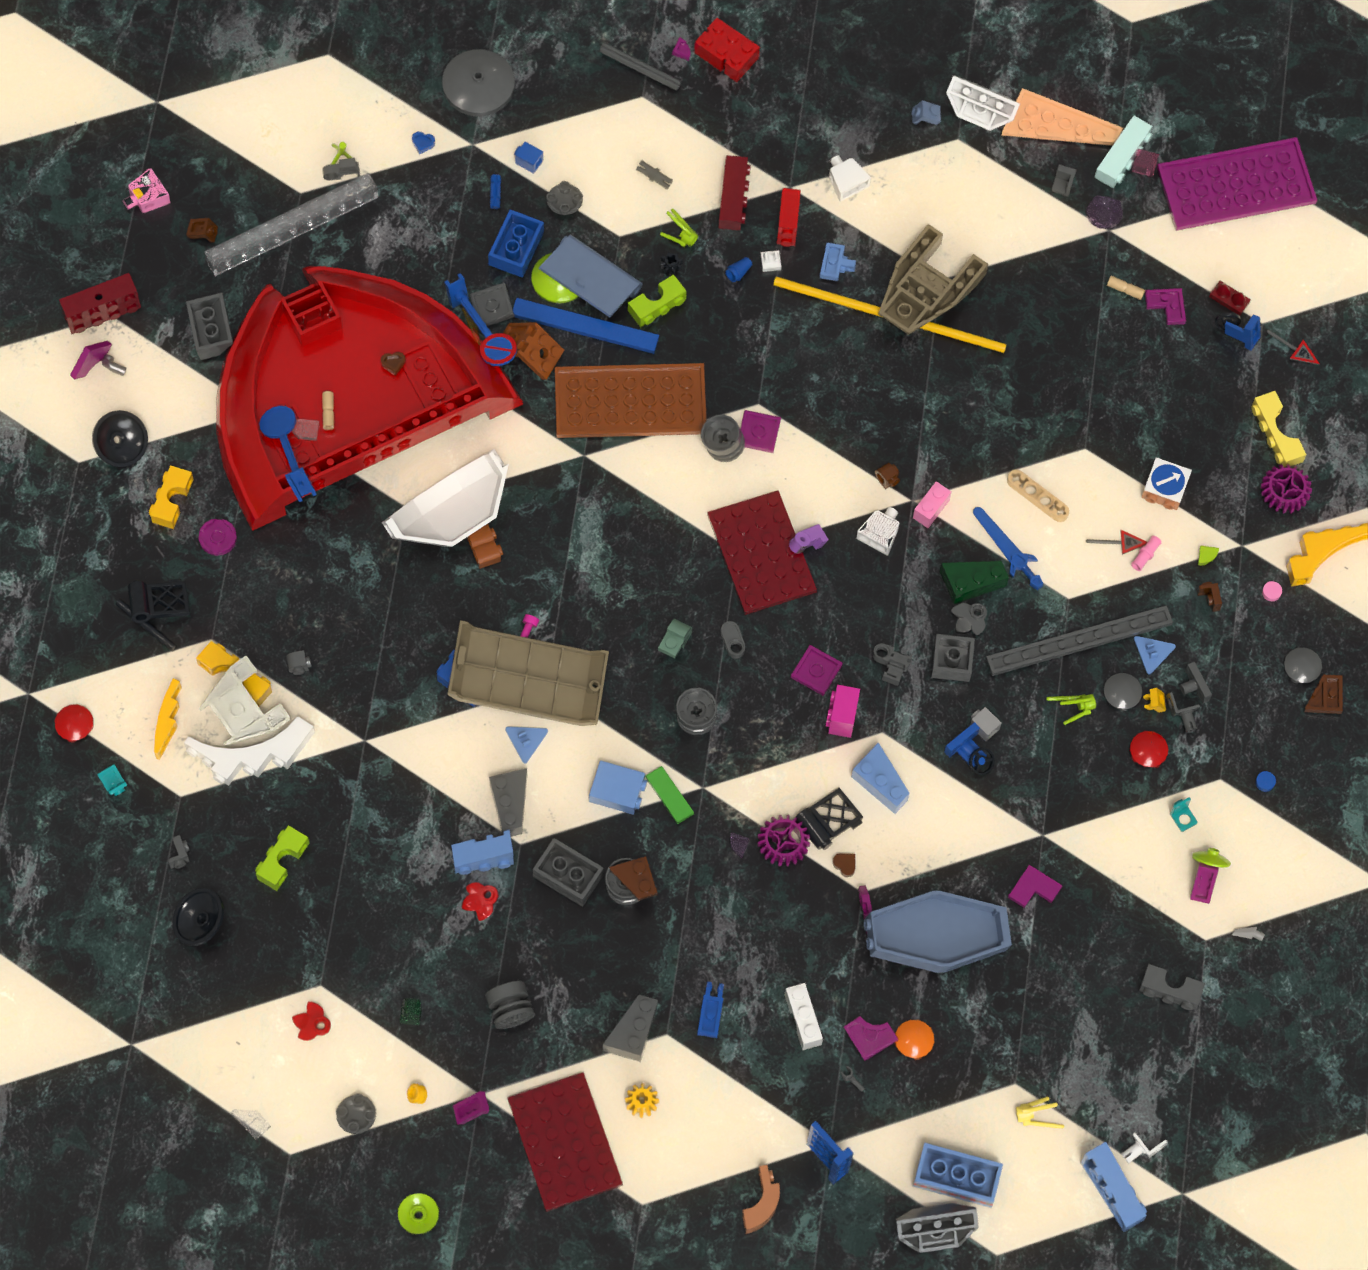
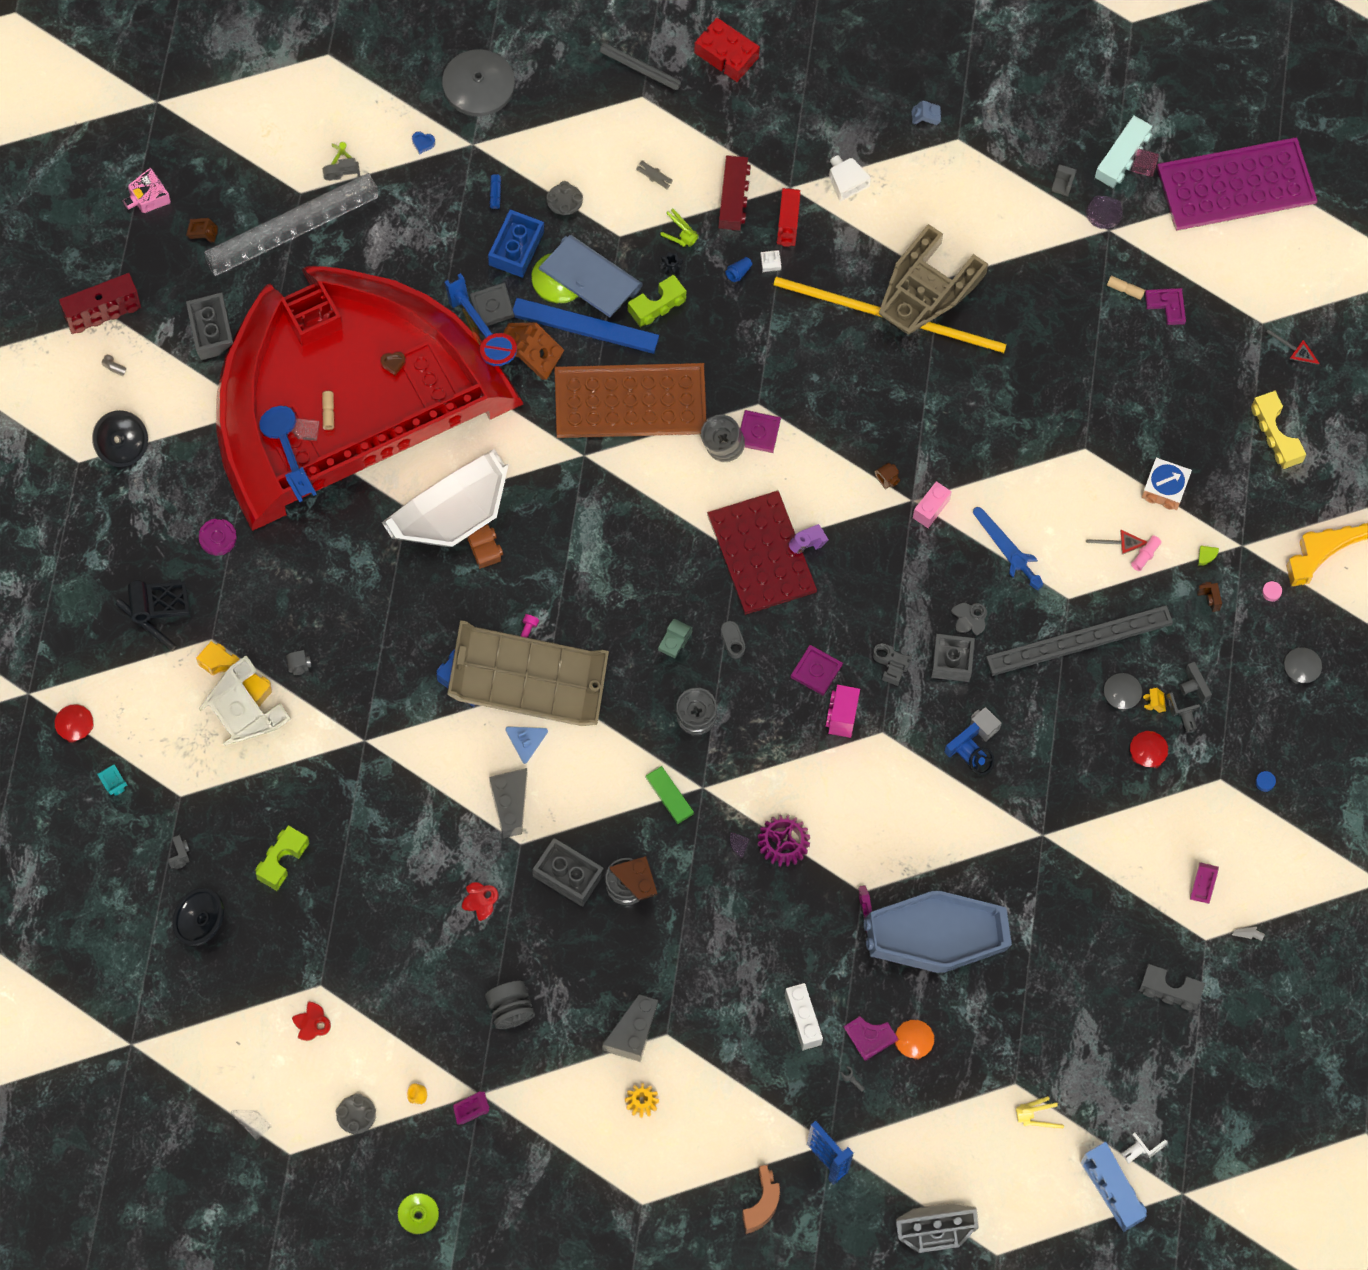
(89, 357): magenta tile -> none
(166, 724): yellow slope -> none
(174, 482): yellow arch -> none
(228, 762): white arch -> none
(411, 1011): clear green leg -> none
(483, 854): medium blue wedge -> none
(528, 157): blue brick -> none
(564, 1141): dark red plate -> none
(617, 787): medium blue brick -> none
(682, 49): magenta tile -> none
(711, 1012): blue hinge -> none
(818, 829): black piece -> none
(835, 262): medium blue hinge -> none
(845, 864): reddish brown tile -> none
(880, 530): white torso -> none
(881, 779): medium blue wedge -> none
(958, 1175): medium blue brick -> none
(972, 579): dark green wedge -> none
(980, 104): white wedge -> none
(1034, 882): magenta tile -> none
(1036, 497): tan beam -> none
(1051, 120): light nougat wing -> none
(1084, 703): lime plant -> none
(1152, 652): medium blue piece -> none
(1181, 808): teal bracket -> none
(1211, 857): lime dish -> none
(1230, 298): dark red tile -> none
(1248, 335): blue piece -> none
(1292, 475): magenta gear -> none
(1327, 696): reddish brown wing -> none

